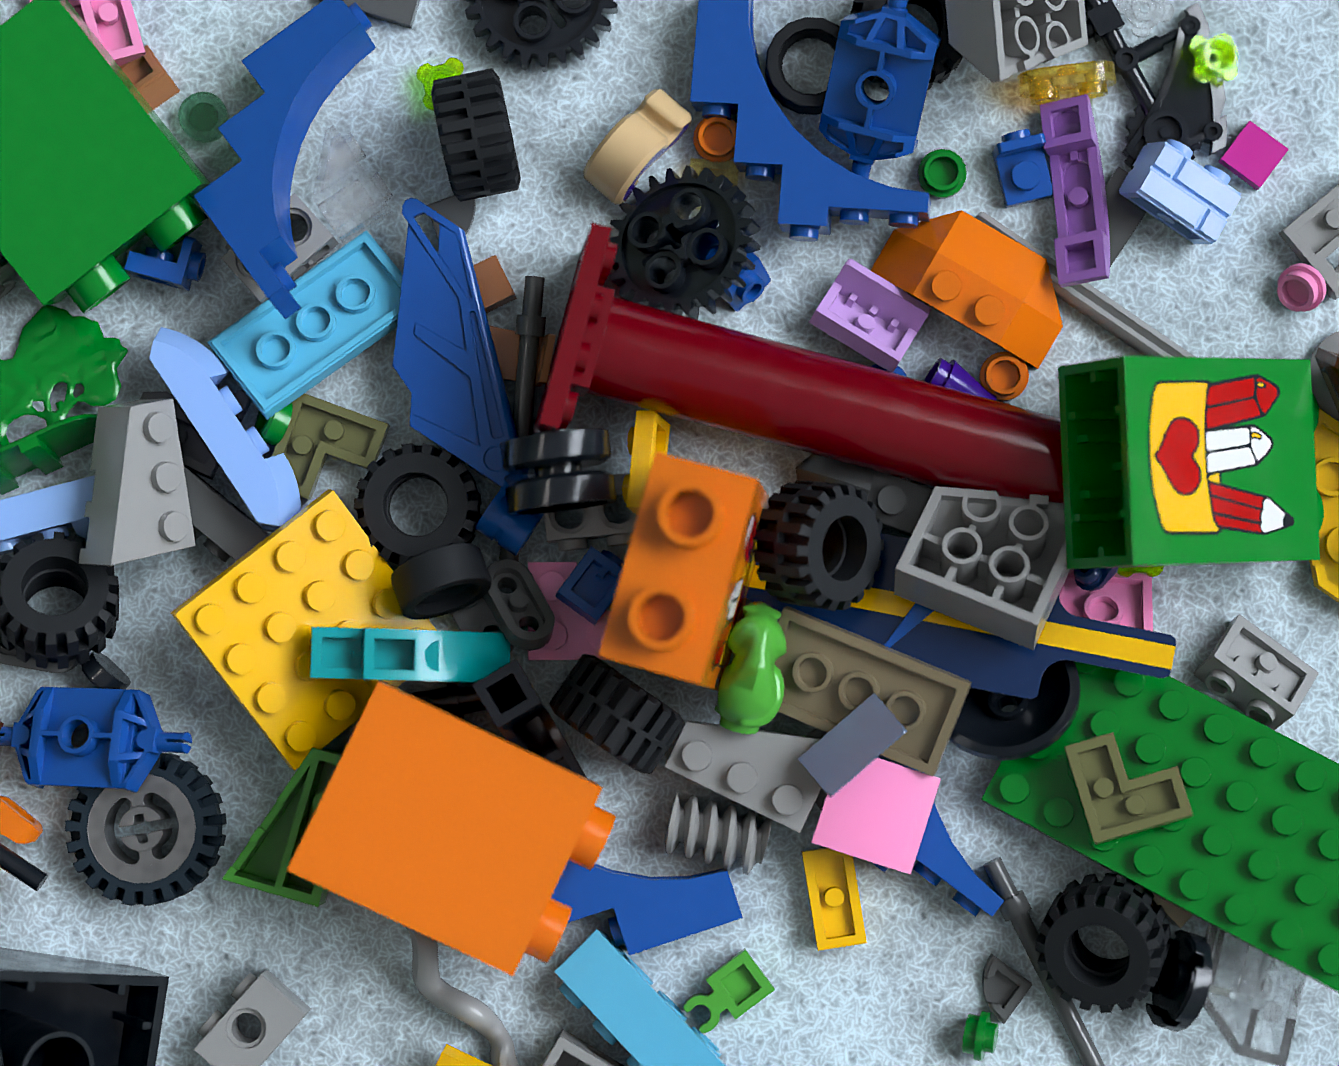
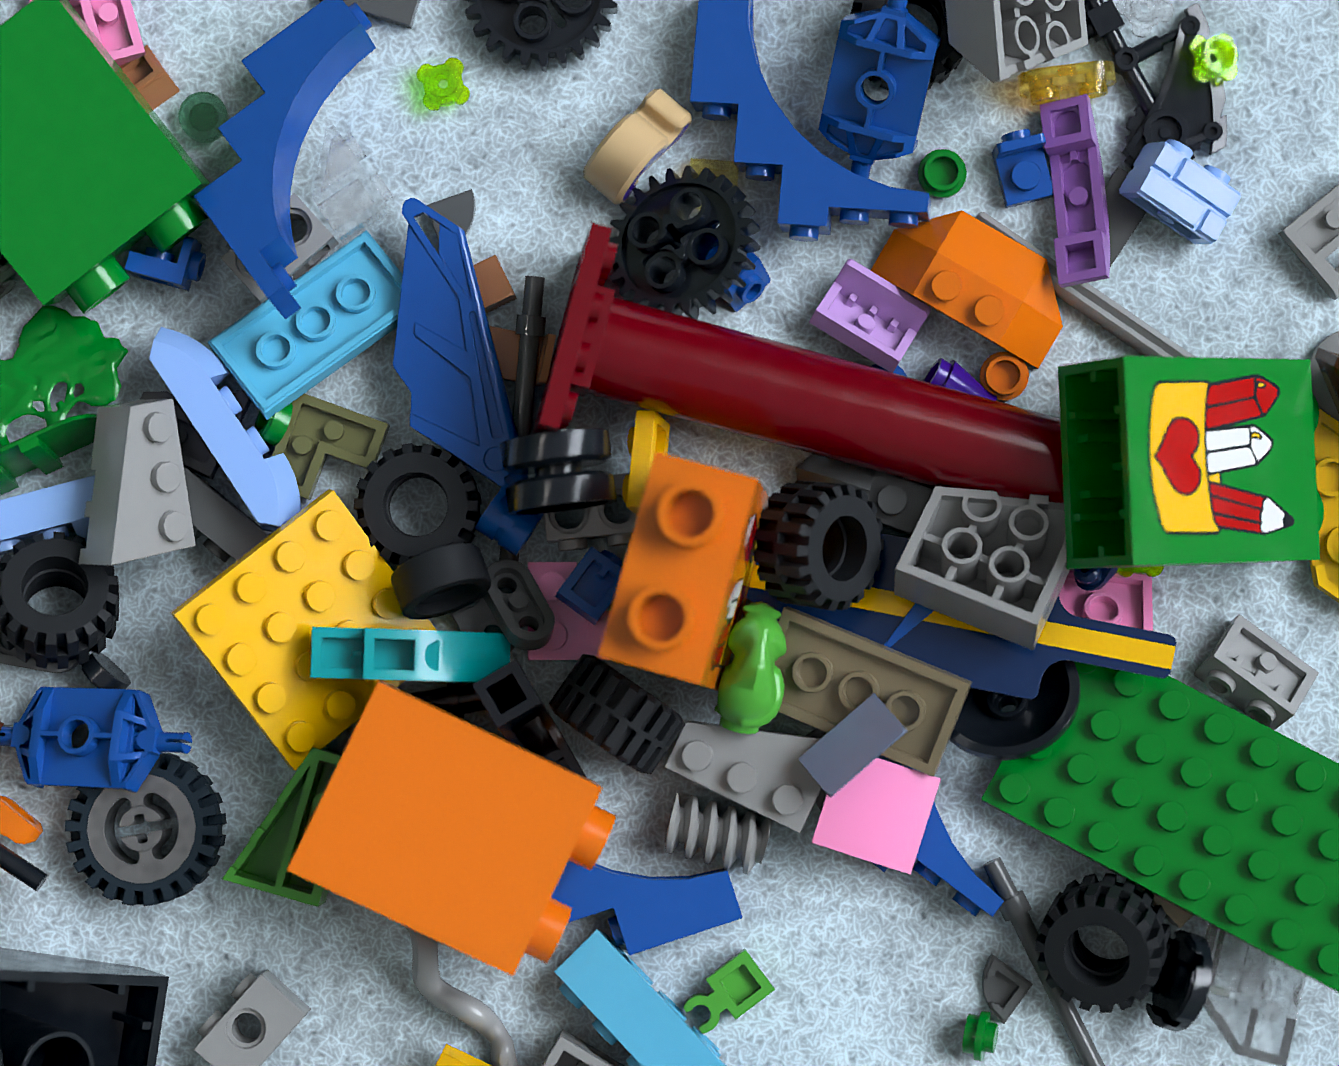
(475, 135): black tyre -> none
(715, 138): orange plate -> none
(790, 34): black tyre -> none
(833, 898): yellow plate -> none
(1120, 805): olive plate -> none
(1253, 155): dark pink tile -> none
(1301, 287): bright pink plate -> none

